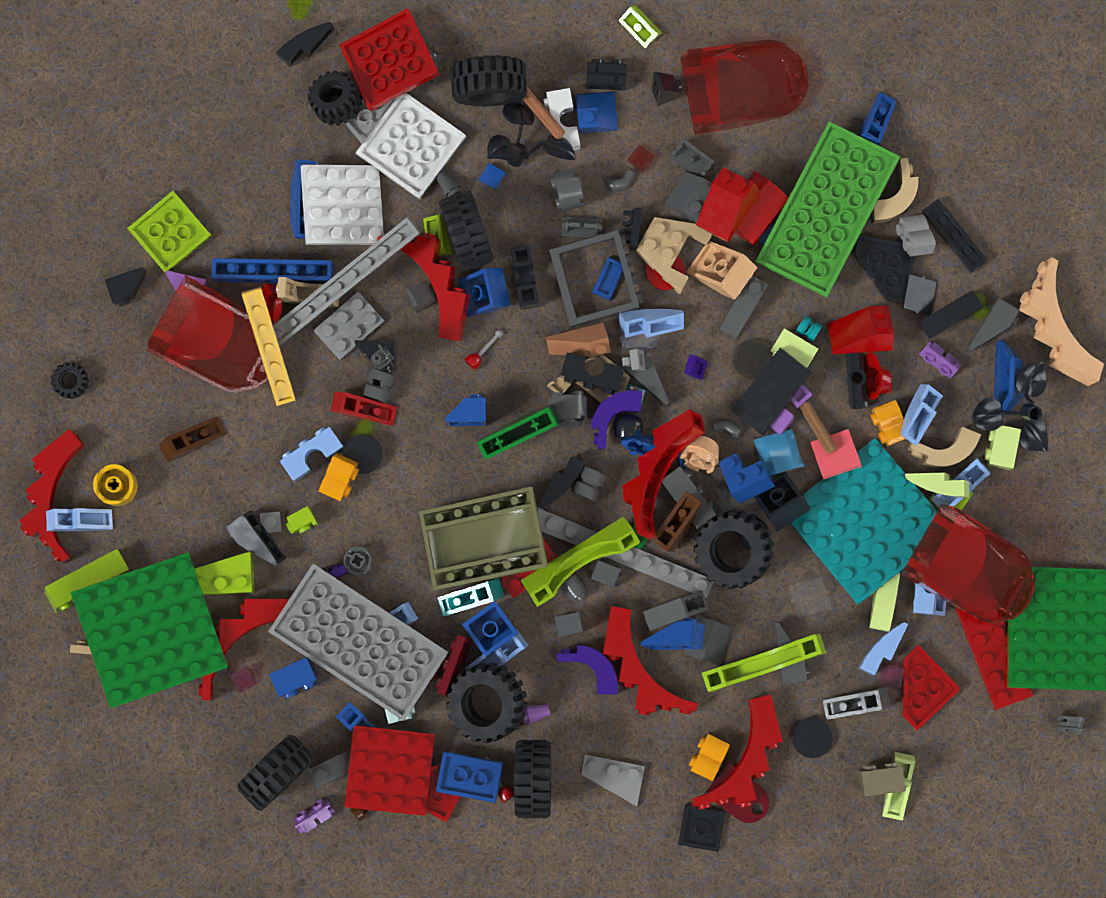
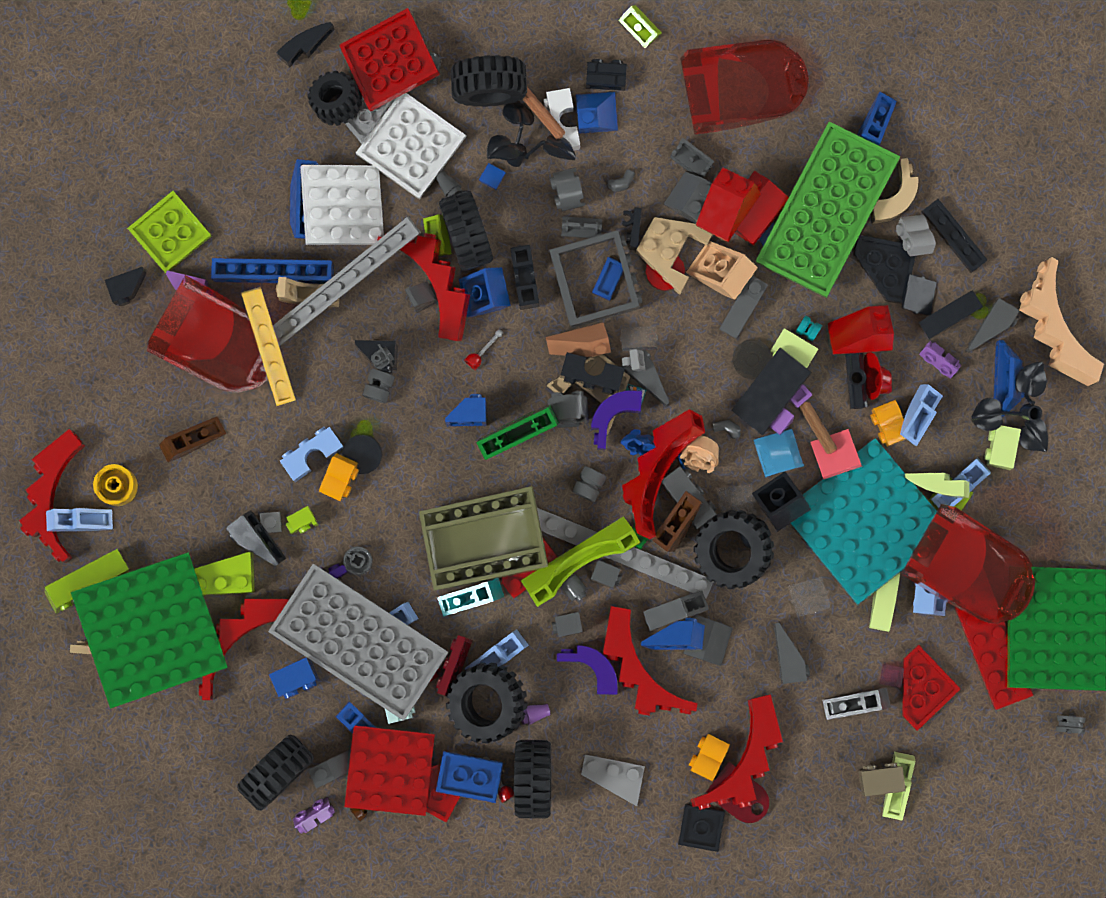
(61, 371): black tyre -> none
(243, 679): clear pink slope -> none
(273, 303): red tile -> none
(350, 322): light grey plate -> none
(363, 408): red slope -> none
(490, 628): blue slope -> none
(561, 482): black slope -> none
(627, 425): black hair -> none
(641, 158): clear red tile -> none
(650, 322): light blue slope -> none
(665, 87): black slope -> none
(695, 367): dark purple plate -> none
(745, 481): blue brick -> none
(764, 663): lime arch -> none
(812, 738): black tile -> none
(883, 648): light blue slope -> none
(961, 448): tan arch -> none

